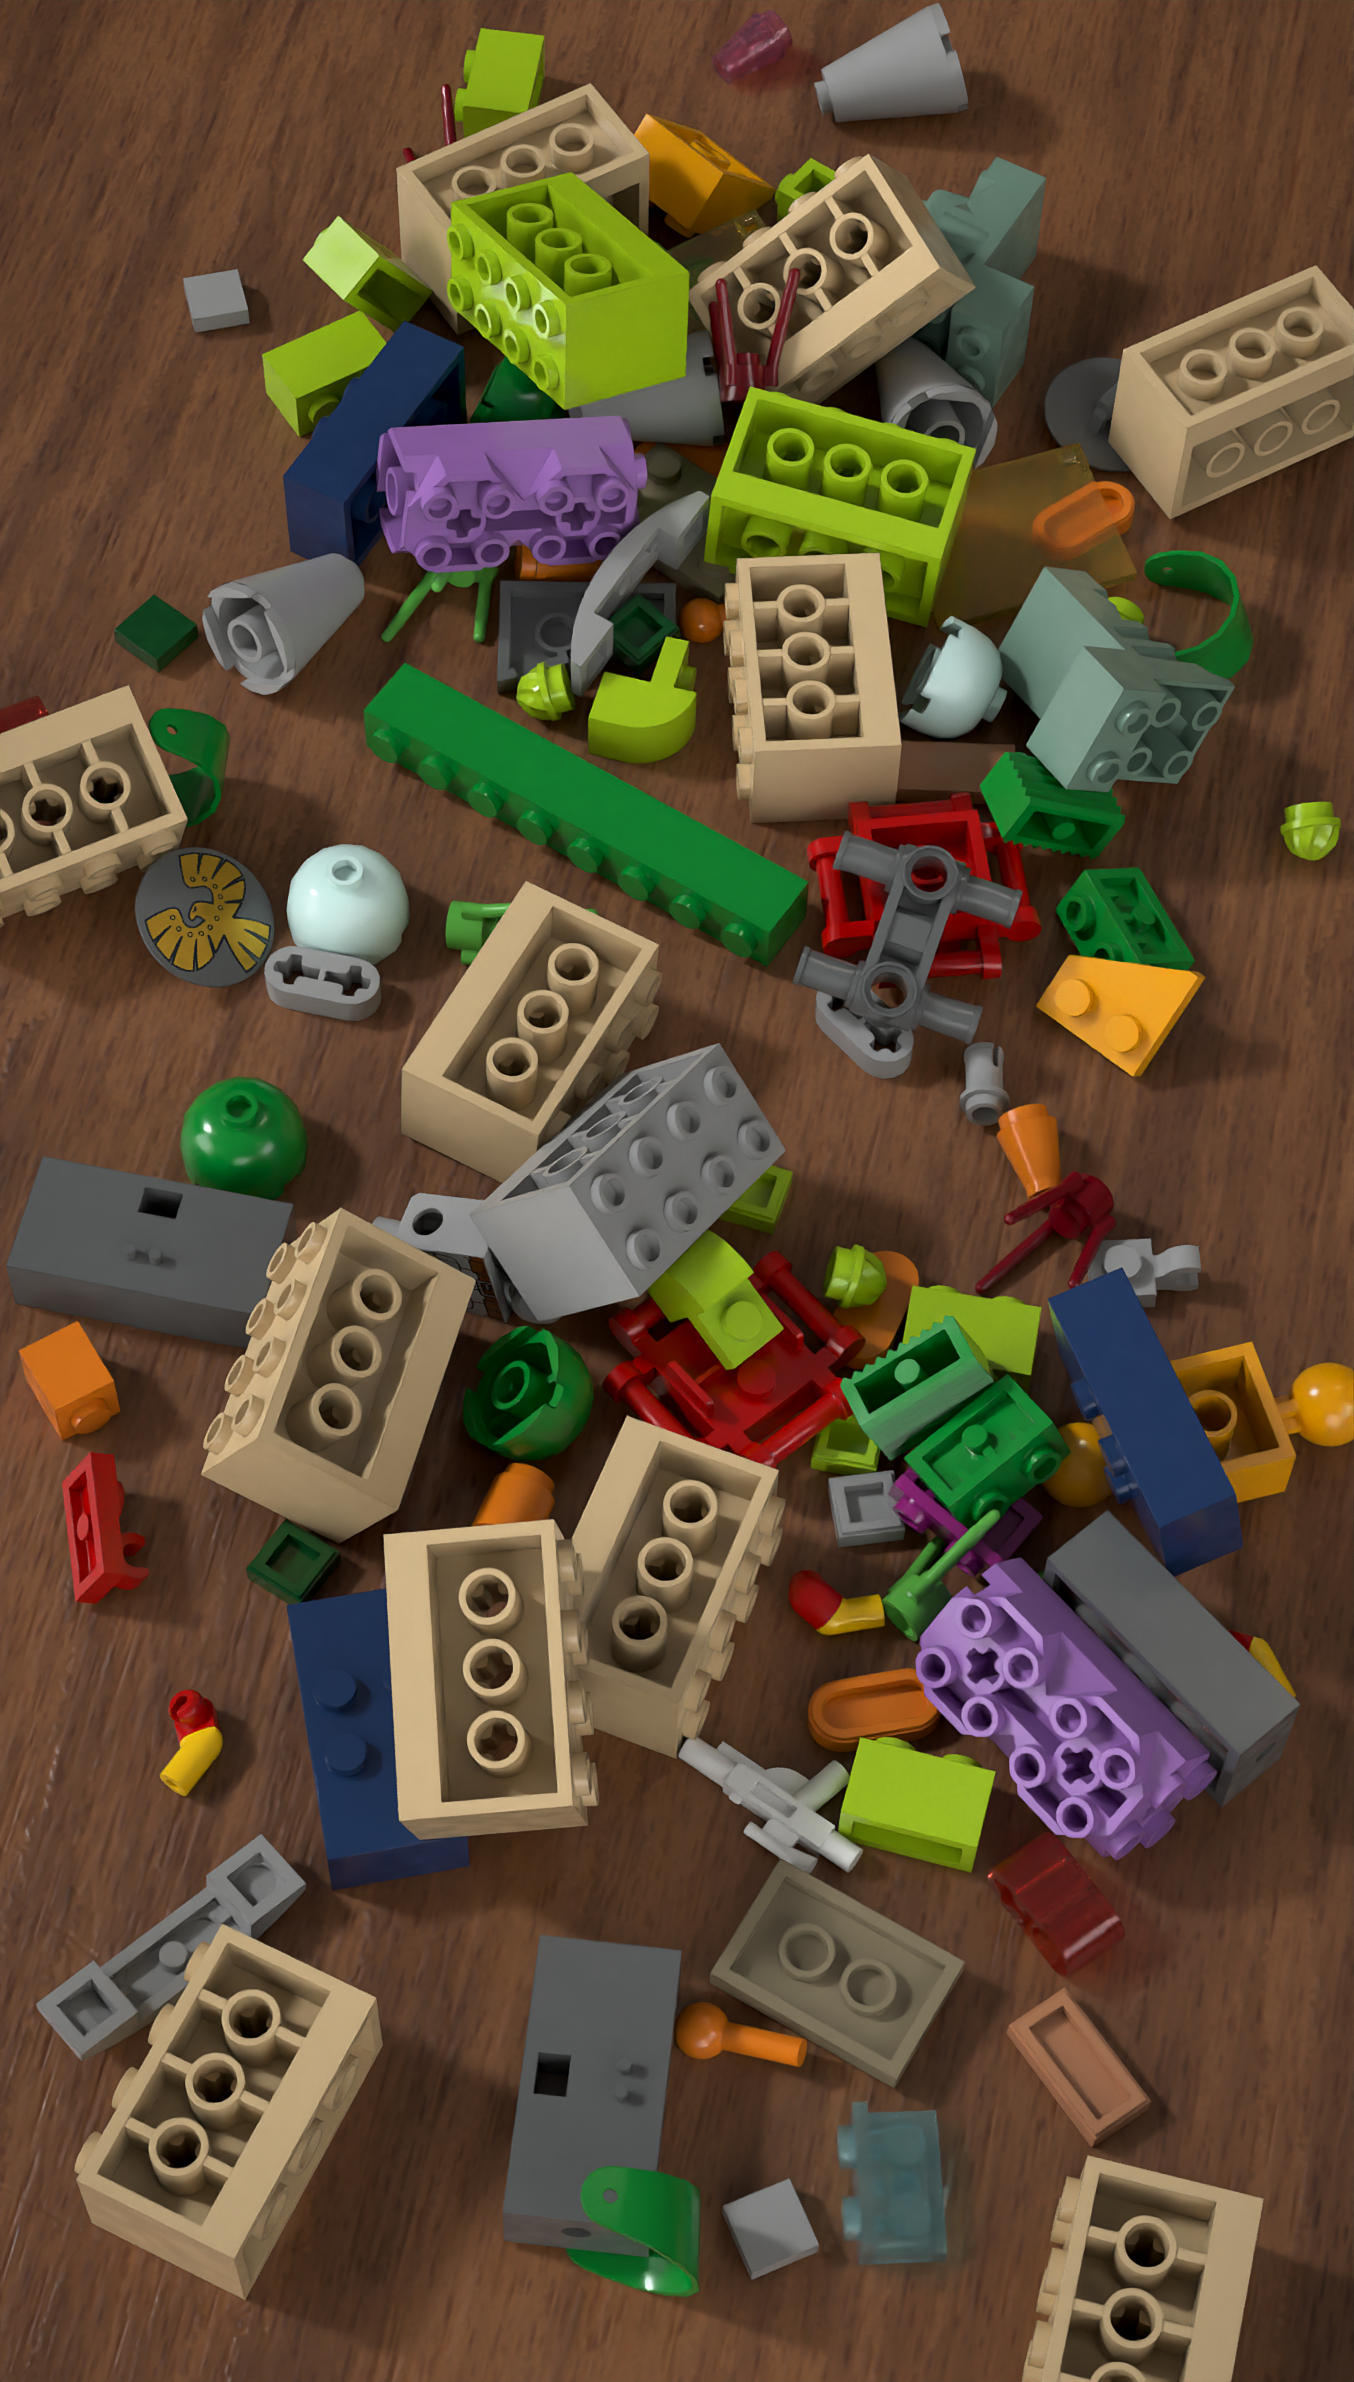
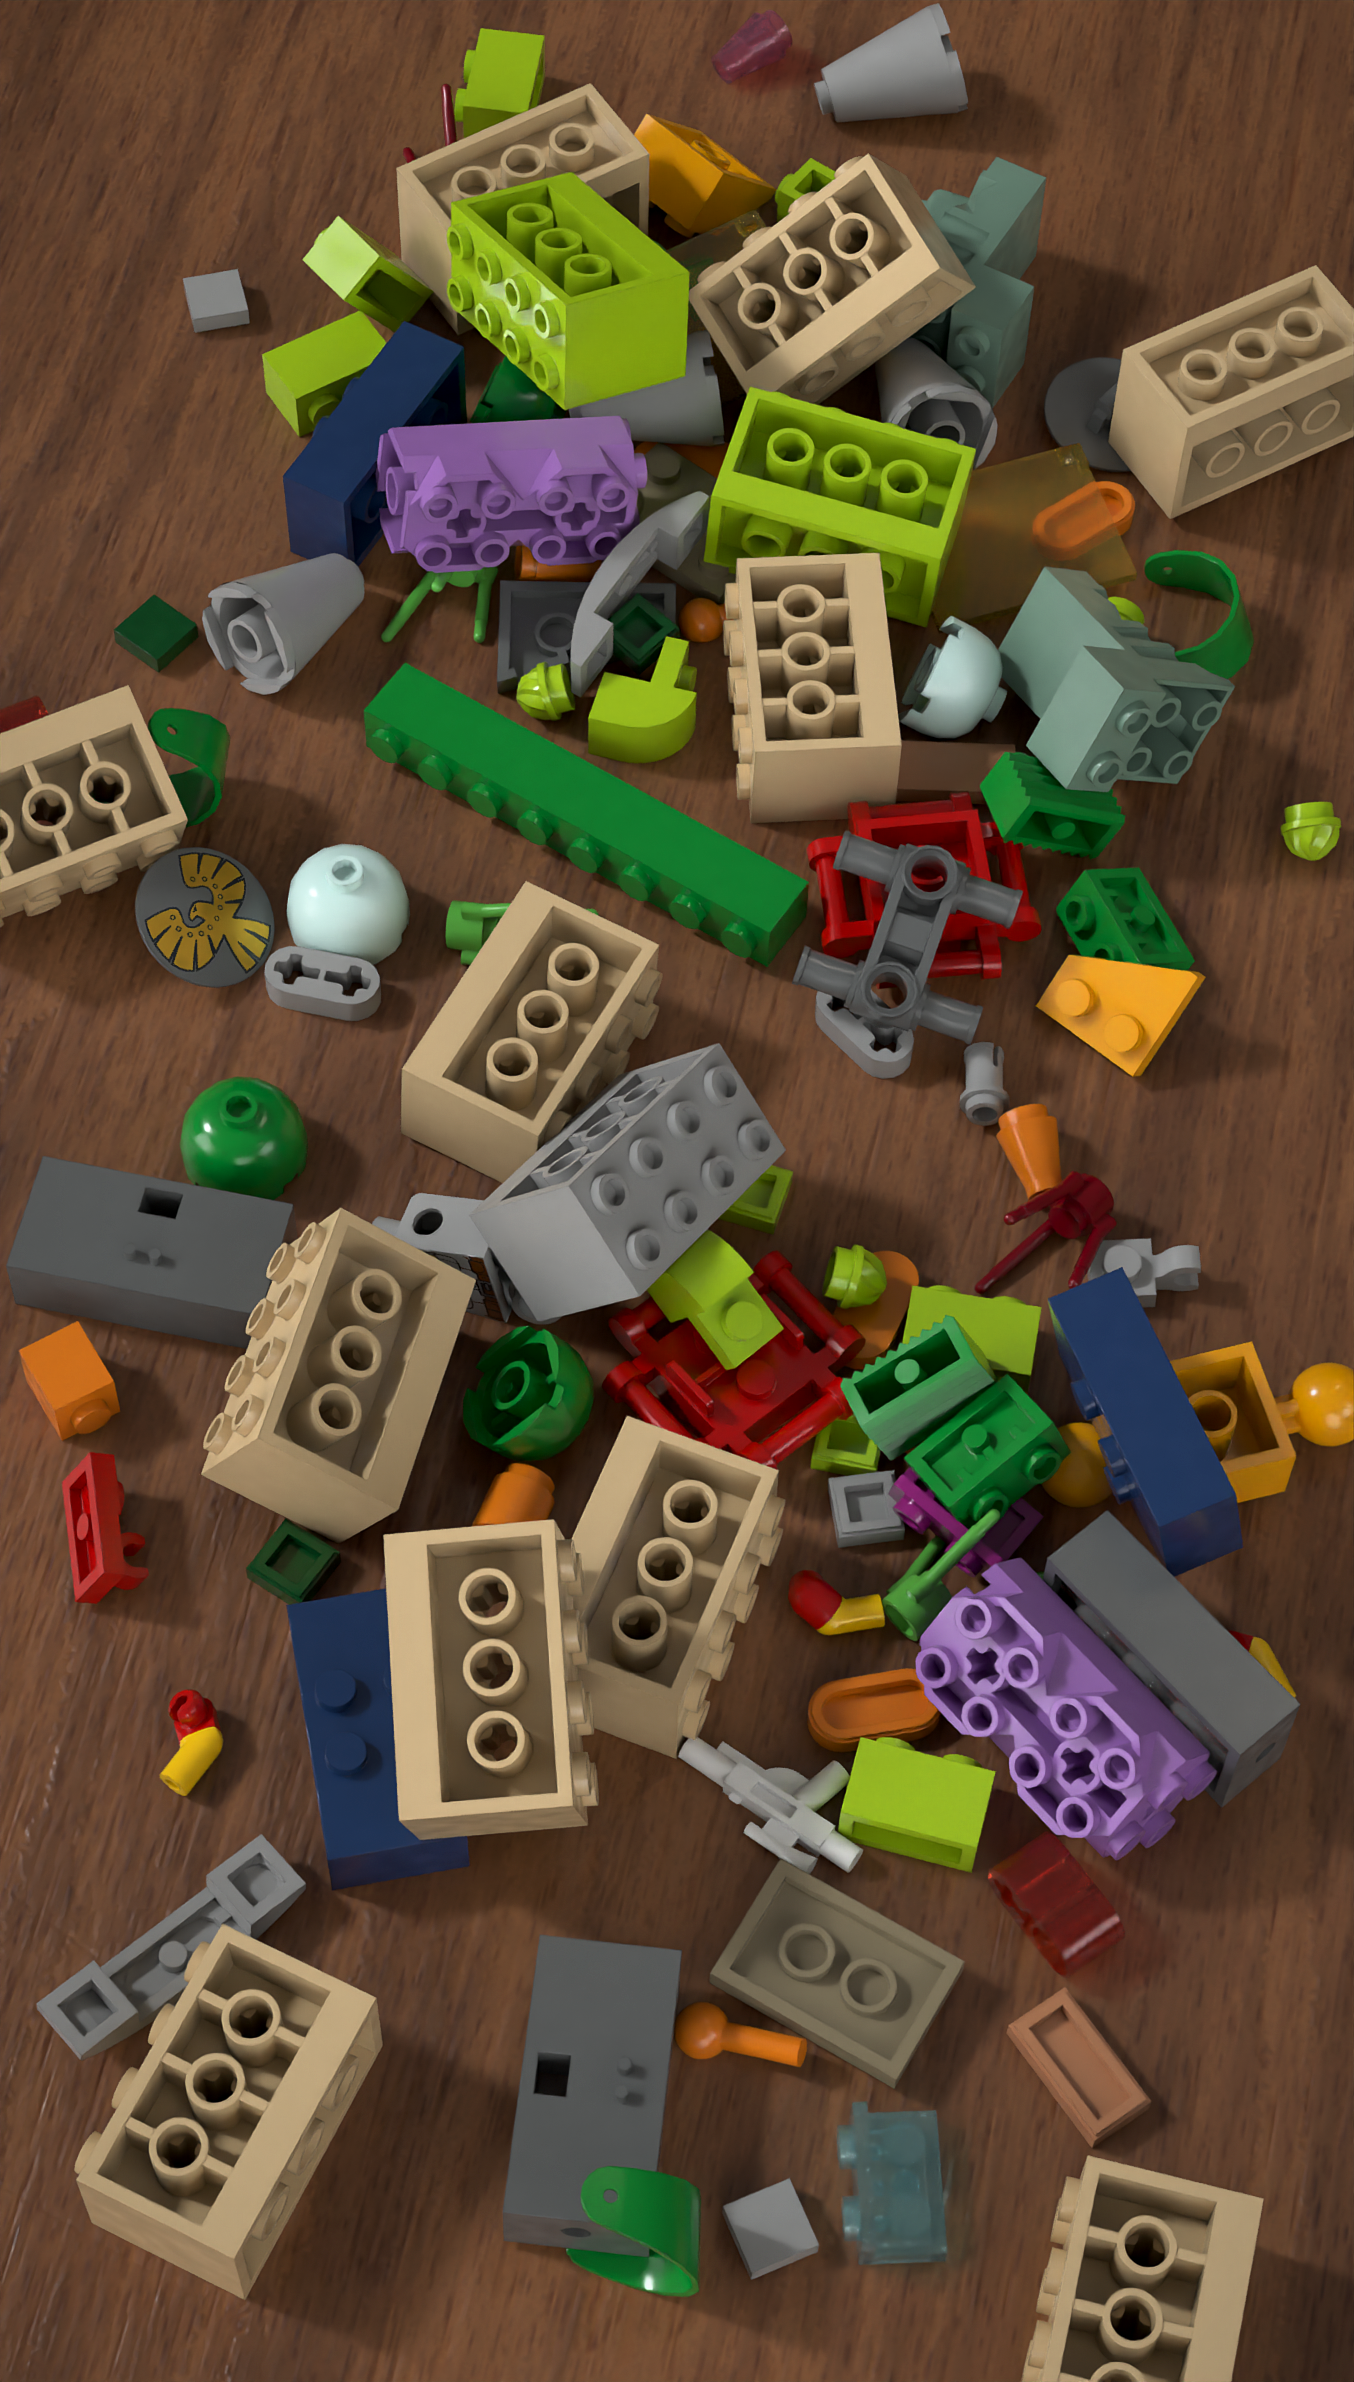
(744, 370): dark red plant -> none

